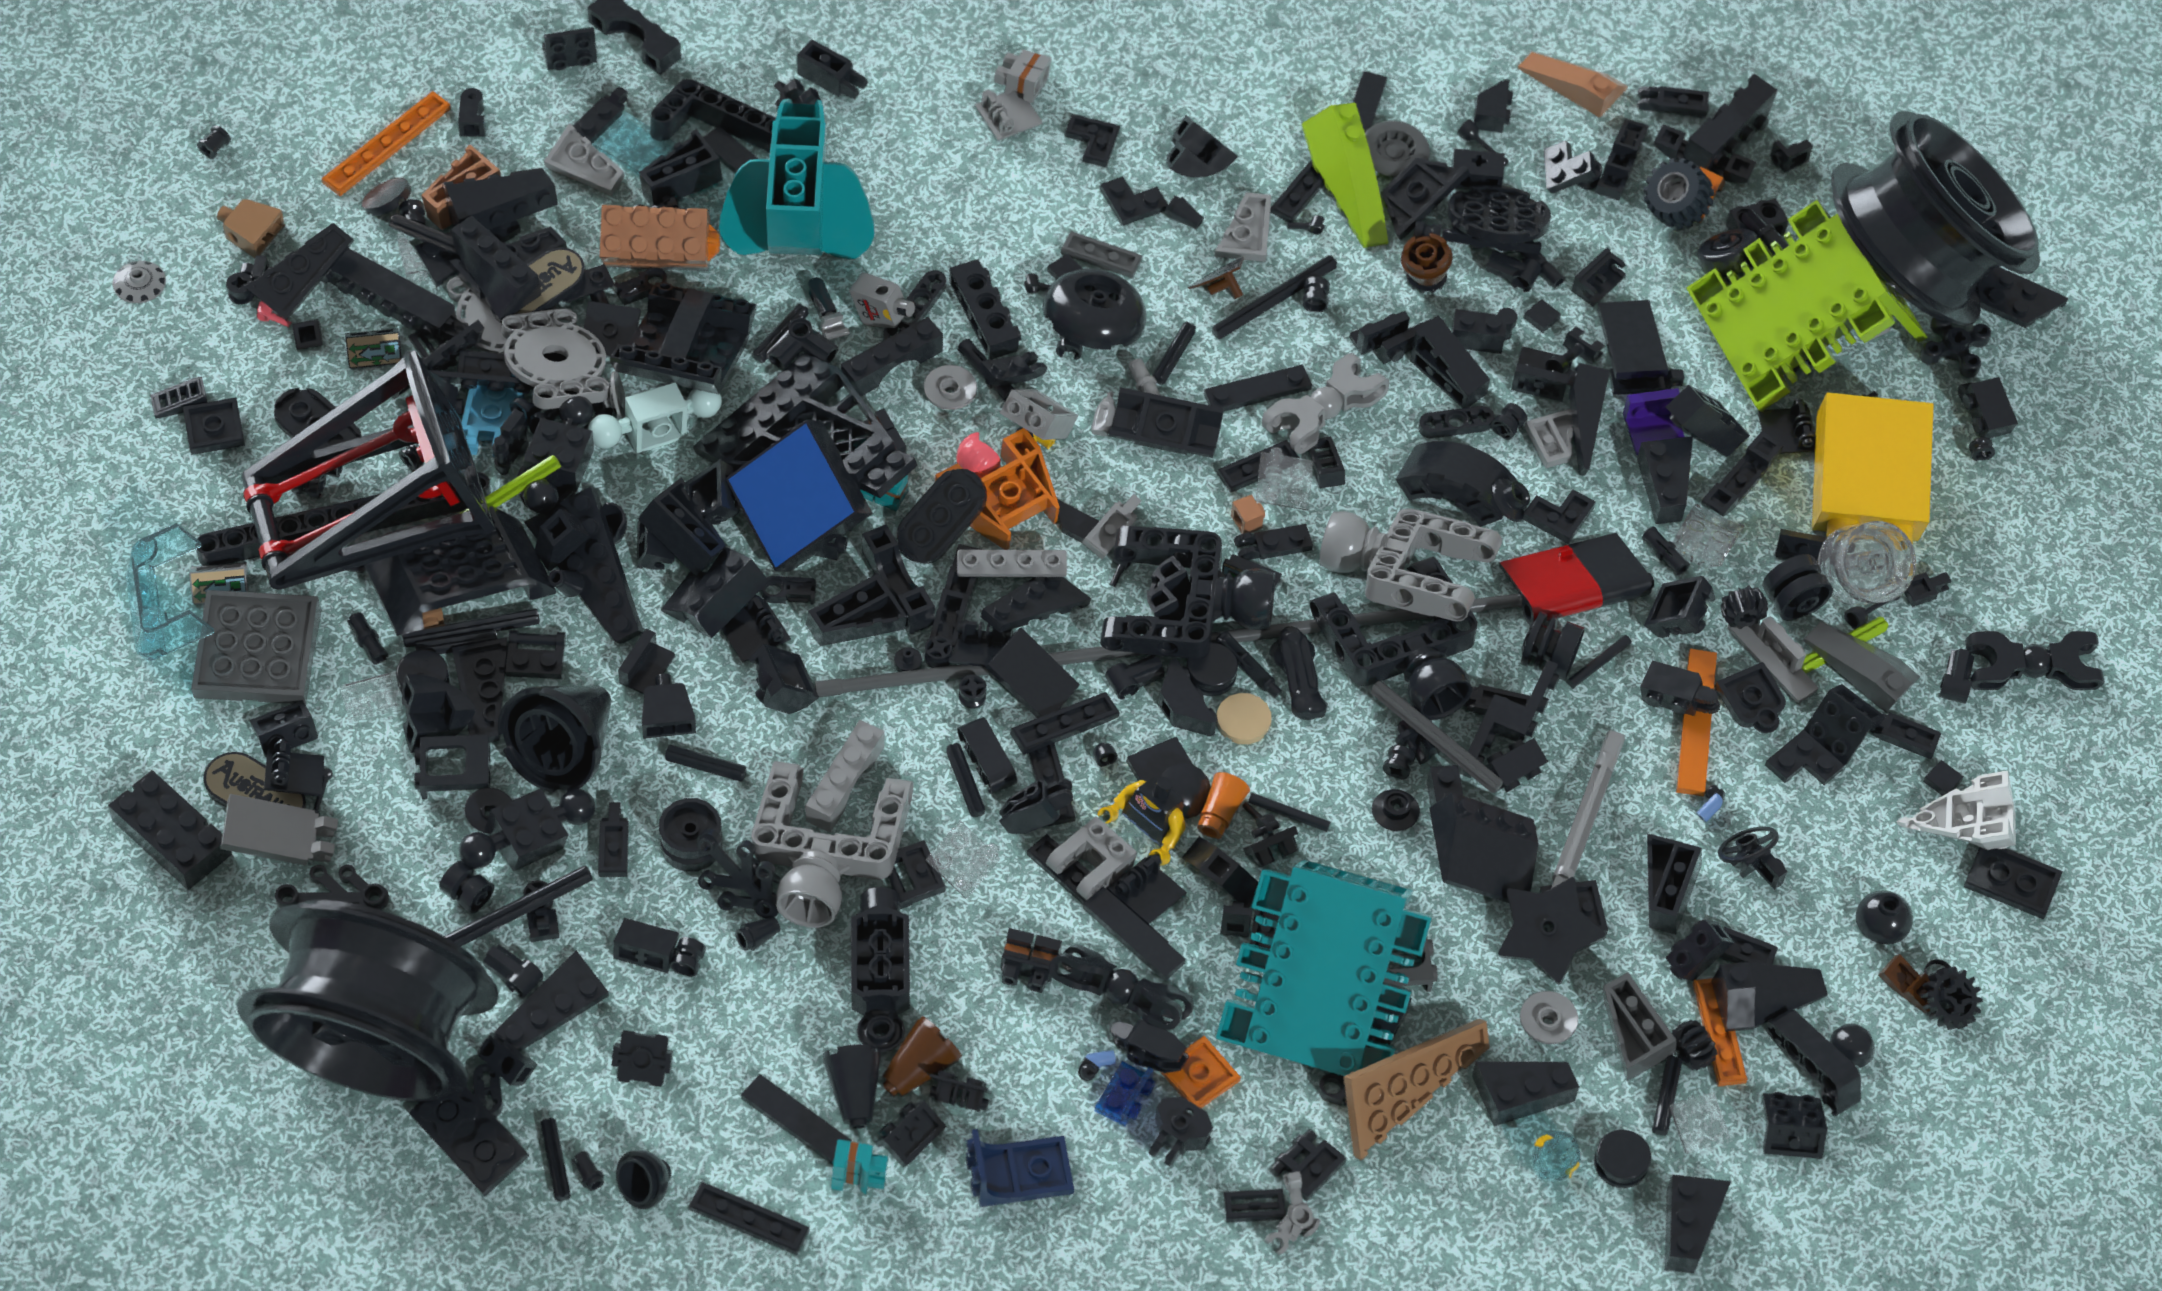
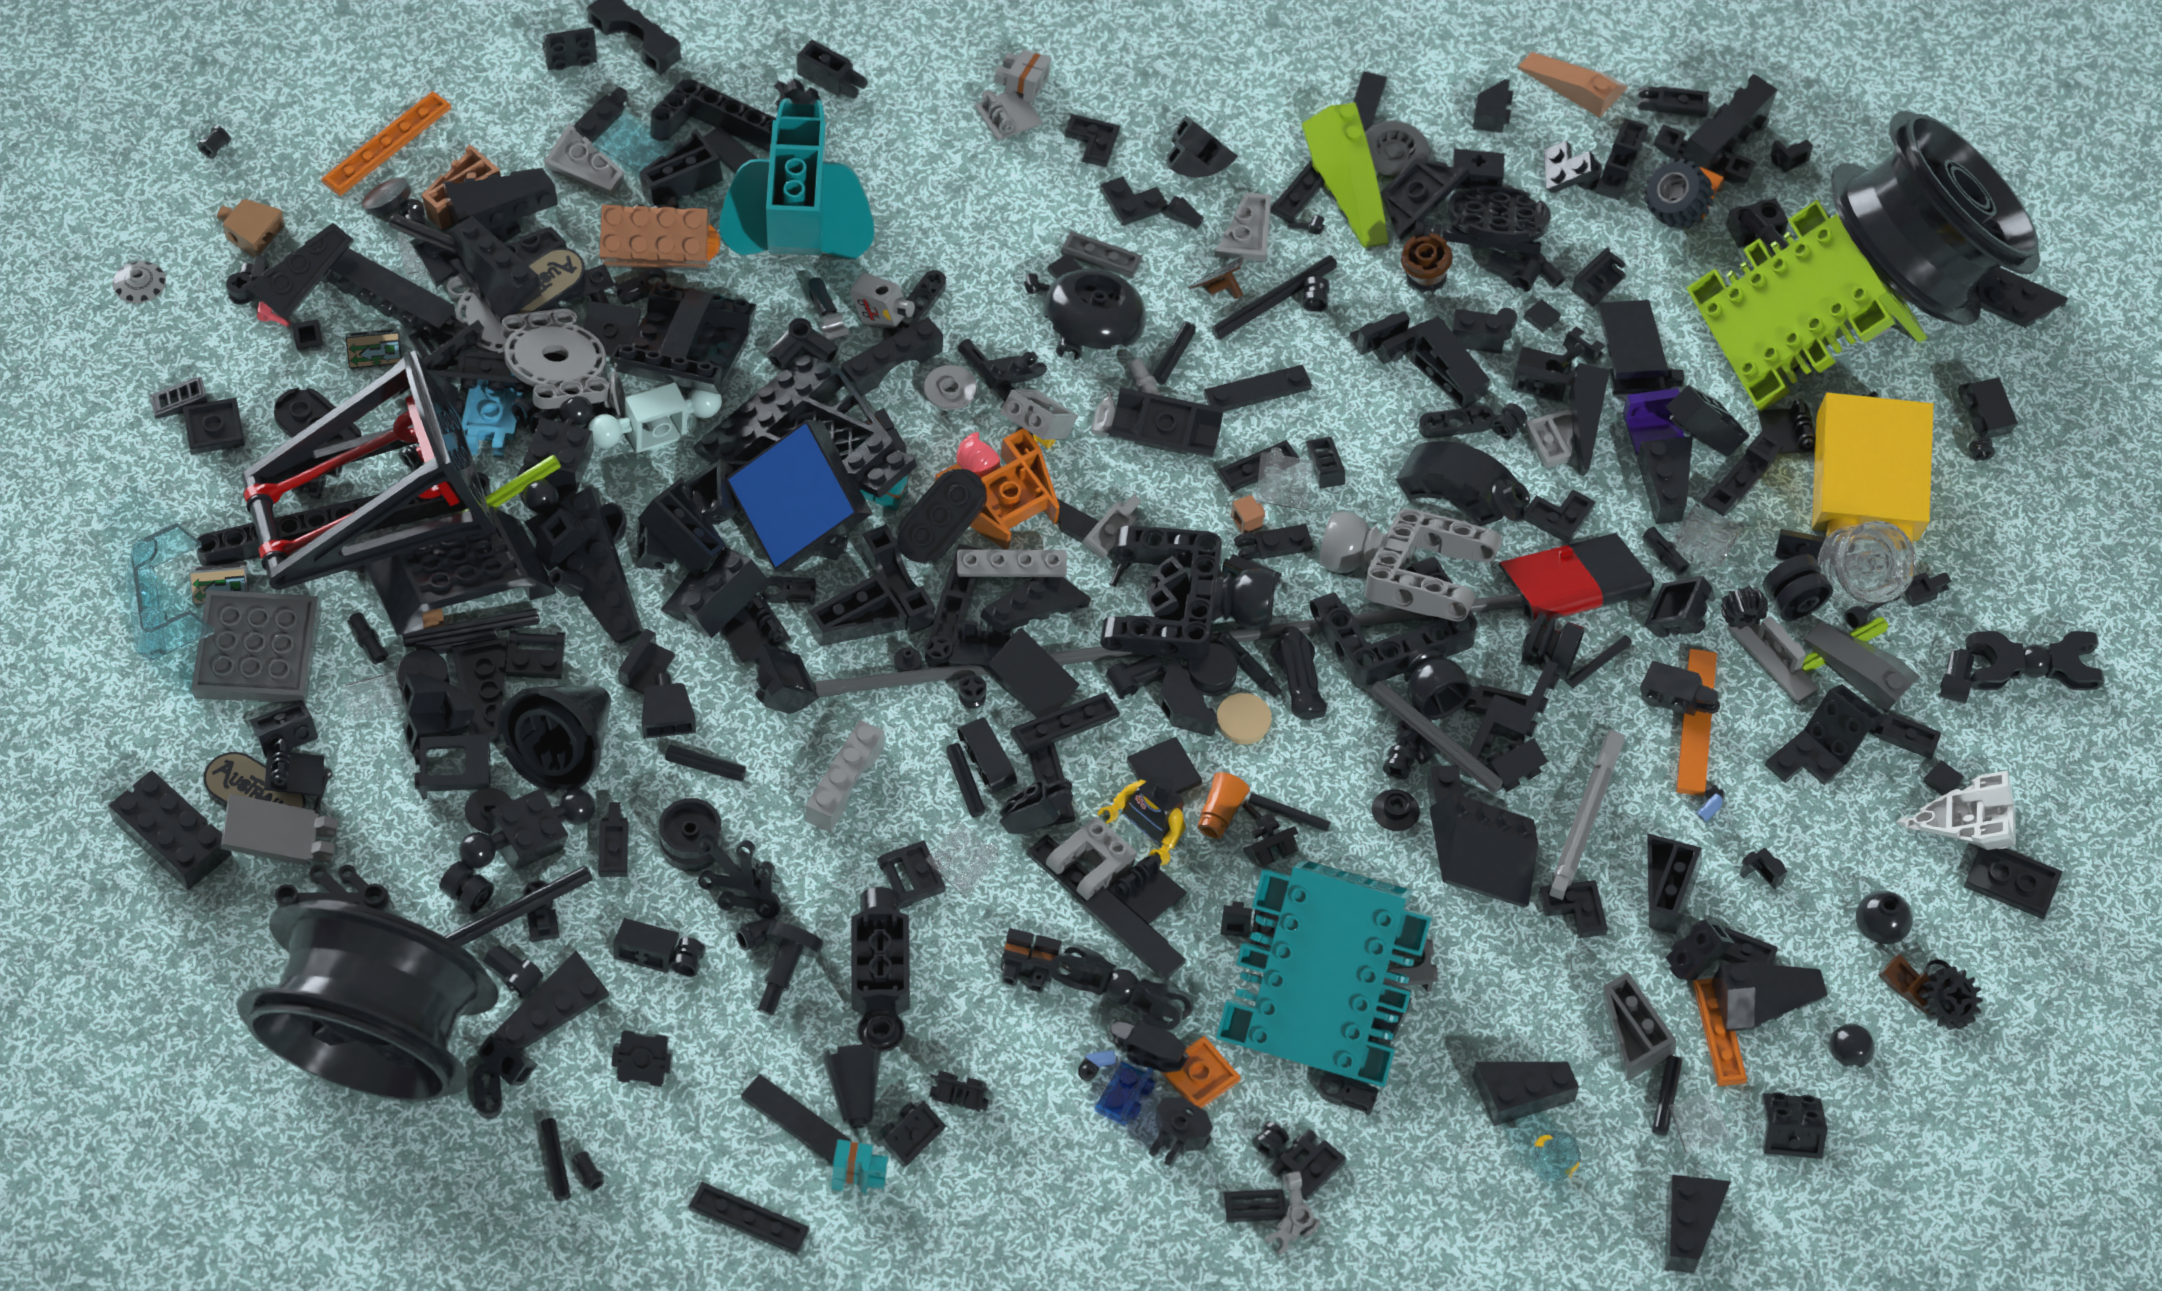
(470, 120): black leg -> none
(471, 1138): black piece -> none
(510, 442): black plate -> none
(642, 1178): black piece -> none
(759, 353): black axle -> none
(792, 944): none -> black piece
(811, 890): light grey piece -> none
(921, 1054): reddish brown cone -> none
(984, 309): black brick -> none
(1018, 1170): dark blue bracket -> none
(1103, 751): black hinge -> none
(1191, 785): black dish -> none
(1222, 871): black slope -> none
(1270, 1139): none -> black wheel
(1309, 413): light grey piece -> none
(1403, 1083): medium nougat wing -> none
(1469, 131): black hinge -> none
(1552, 949): black plate -> none
(1553, 1007): light grey dish -> none
(1622, 1158): black head -> none
(1694, 1045): black gear -> none
(1726, 251): black wheel -> none
(1747, 844): black wheel -> none
(1753, 698): black plate -> none
(1819, 1058): black beam -> none
(1956, 346): black gear -> none

